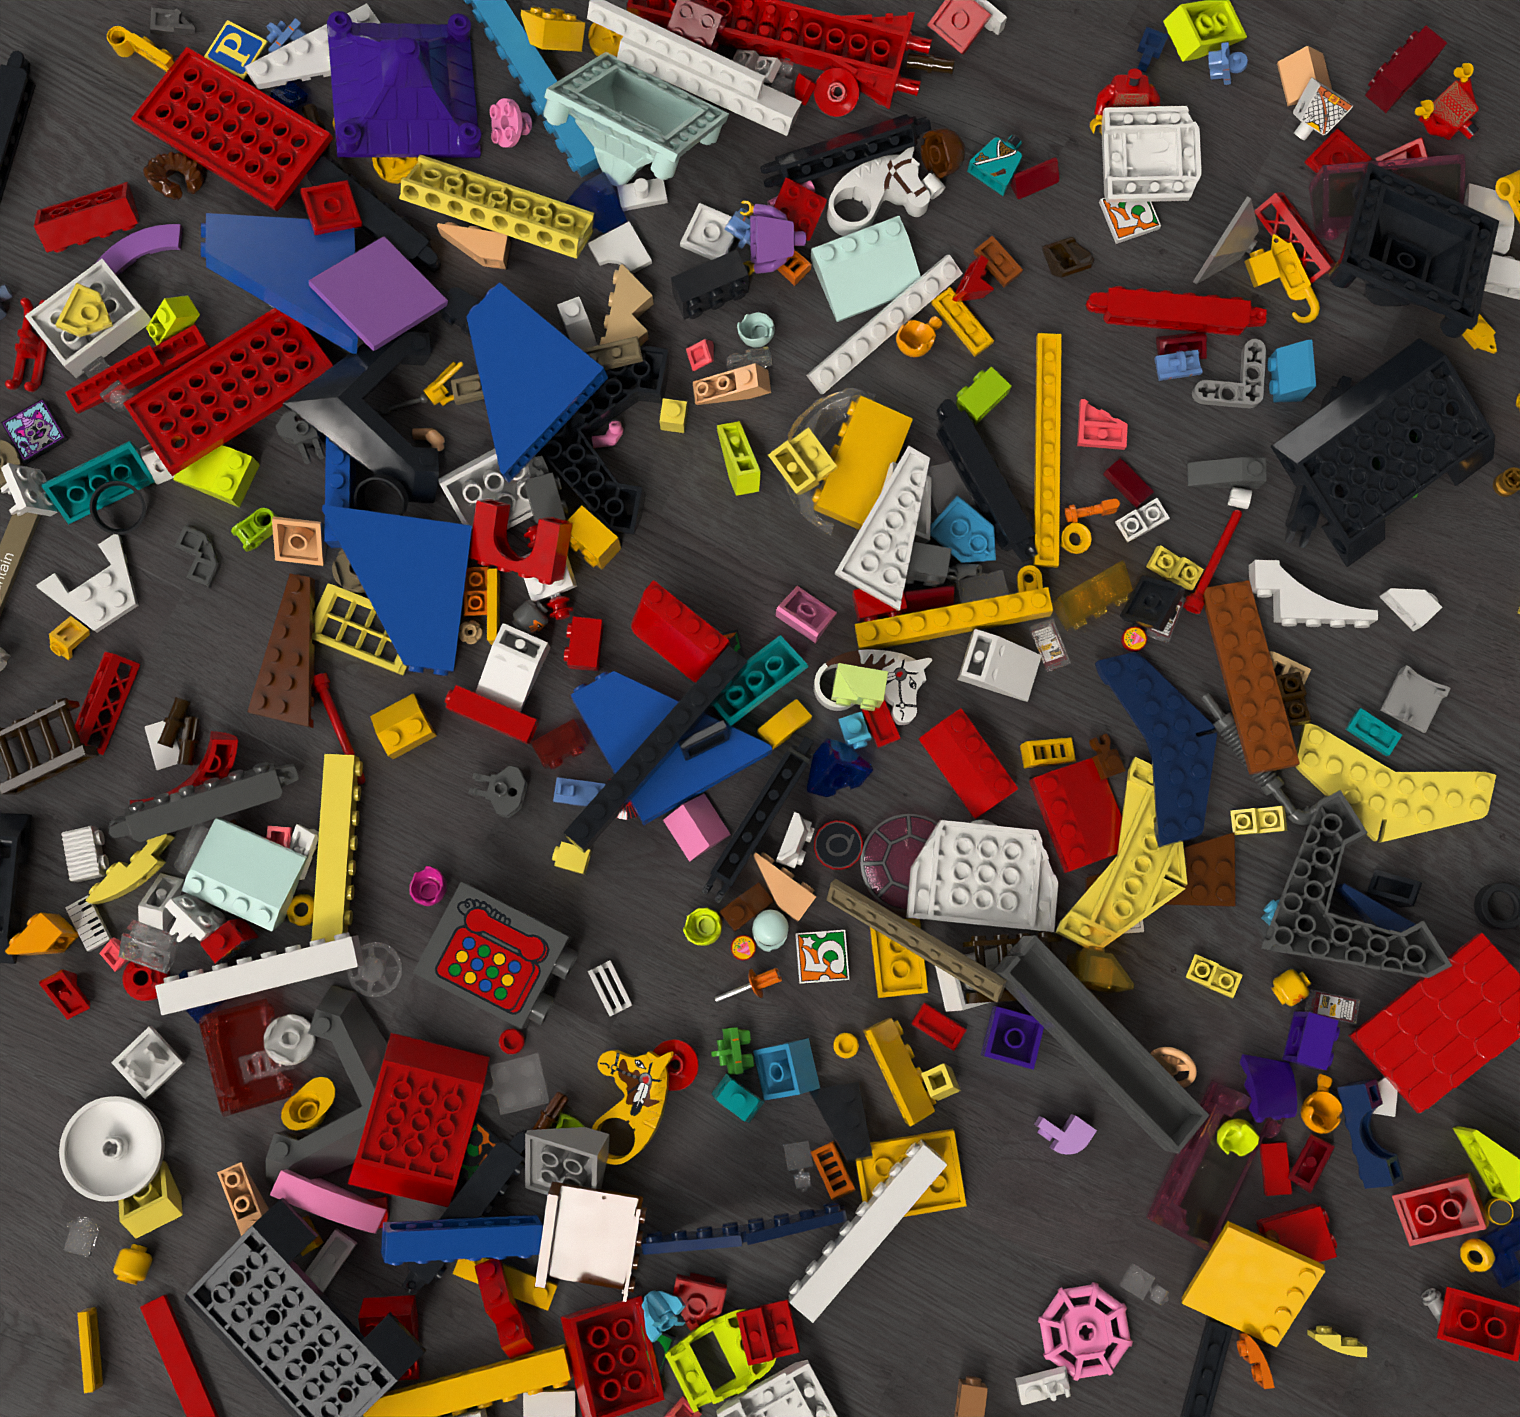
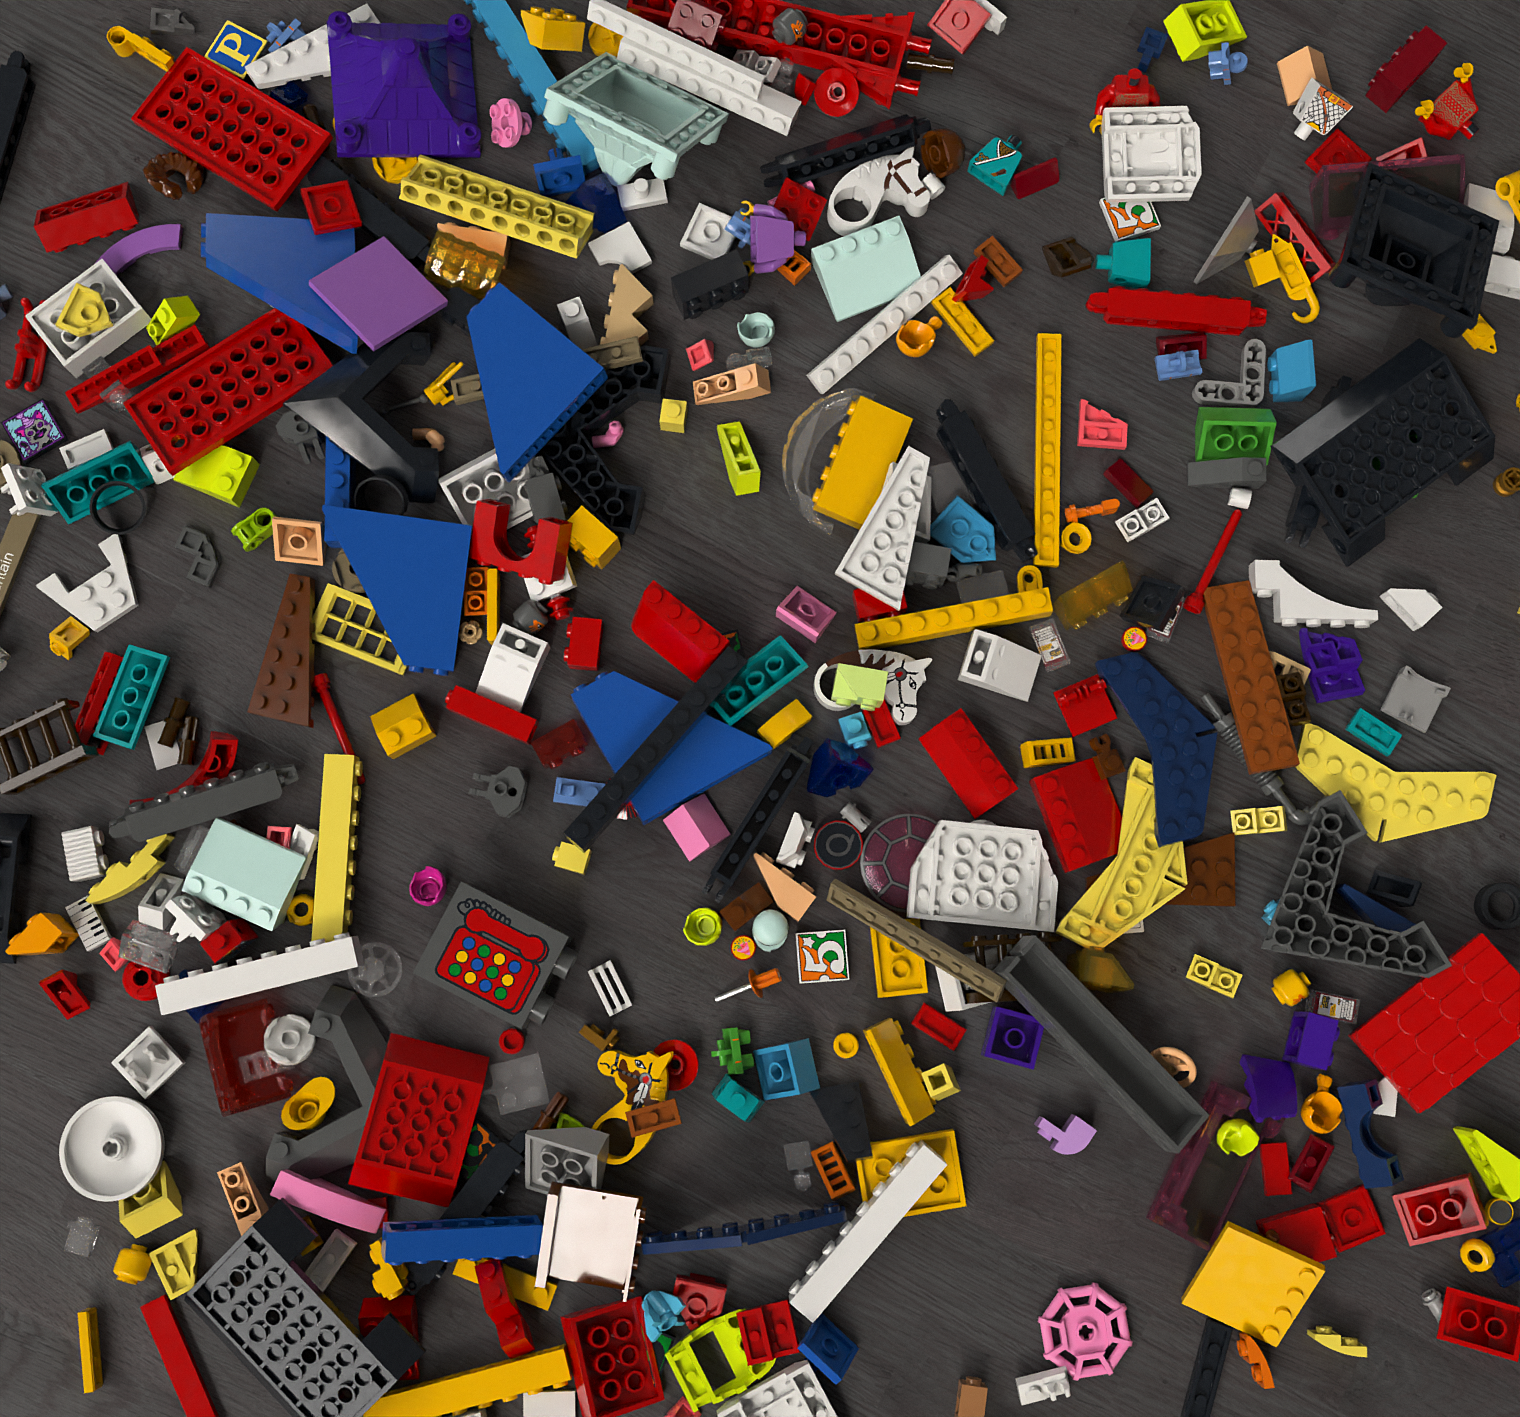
(86, 449): none -> white tile
(131, 697): none -> teal slope
(177, 1264): none -> light yellow wing
(389, 1278): none -> yellow plate
(462, 265): none -> clear yellow slope
(559, 174): none -> blue tile
(595, 1035): none -> pearl gold bracket
(653, 1117): none -> dark orange plate
(704, 740): black tile -> none
(789, 26): none -> dark grey head
(803, 461): light yellow brick -> none
(828, 1349): none -> blue tile
(855, 817): none -> light grey pin
(929, 598): dark red slope -> none
(983, 394): lime brick -> none
(1085, 705): none -> red hinge
(1127, 263): none -> teal torso
(1139, 1283): clear plate -> none
(1175, 569): light yellow slope -> none
(1233, 433): none -> bright green slope
(1332, 665): none -> dark purple slope
(1352, 1218): none -> red tile

